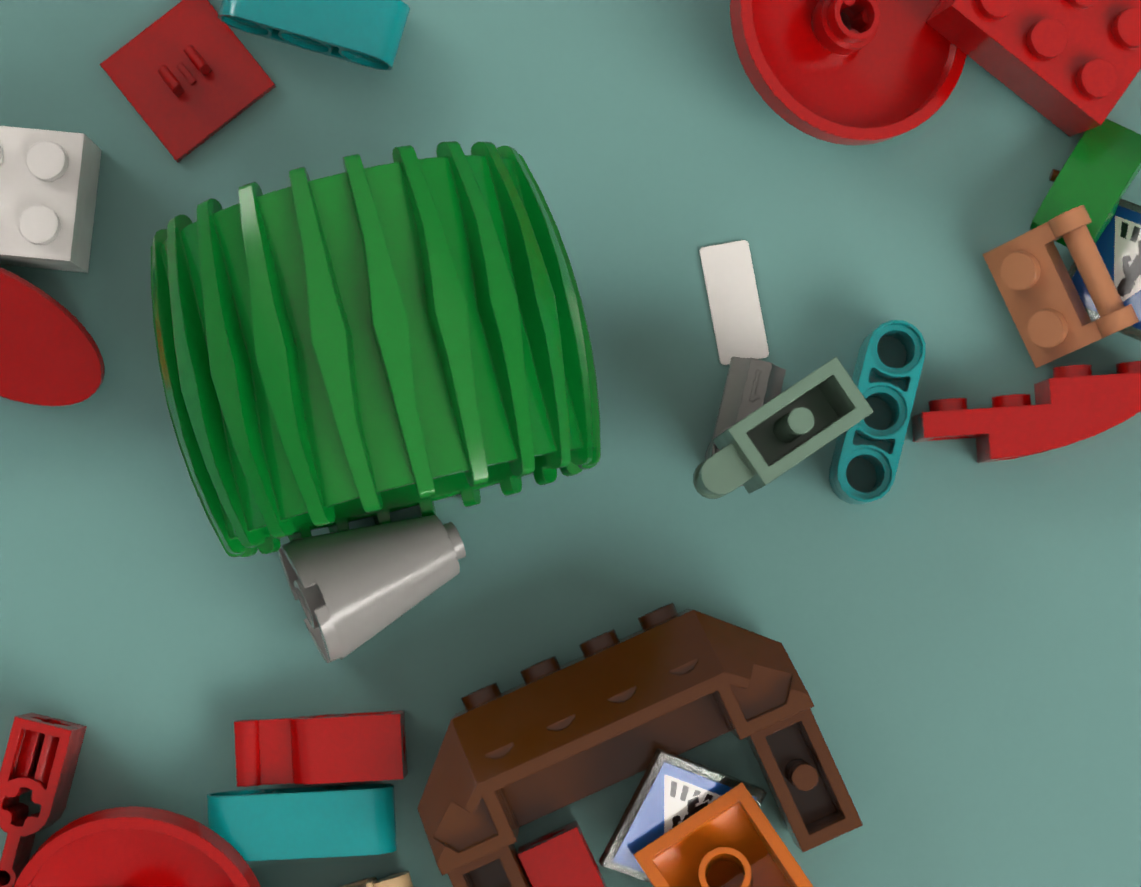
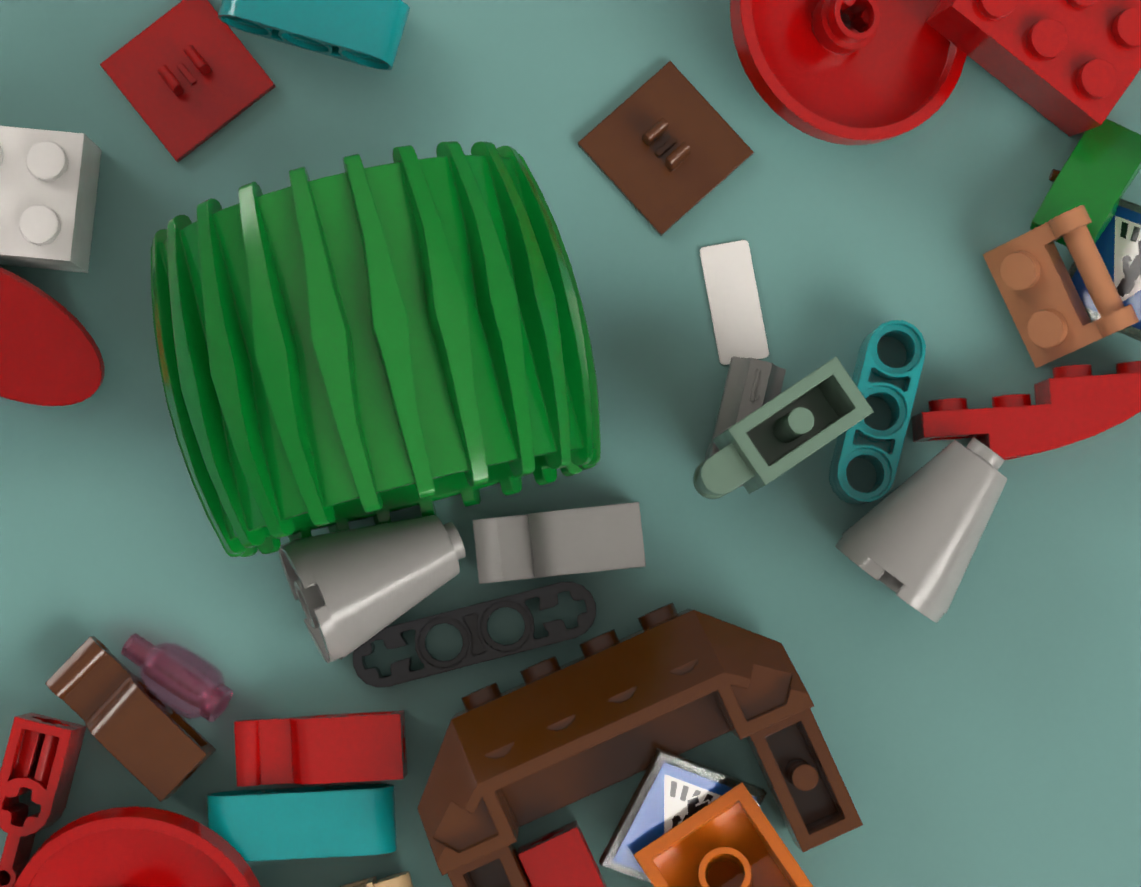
(130, 720): none -> reddish brown piece
(180, 678): none -> clear pink plant
(477, 642): none -> black beam
(559, 543): none -> light grey piece
(665, 148): none -> reddish brown piece
(929, 527): none -> light grey cone

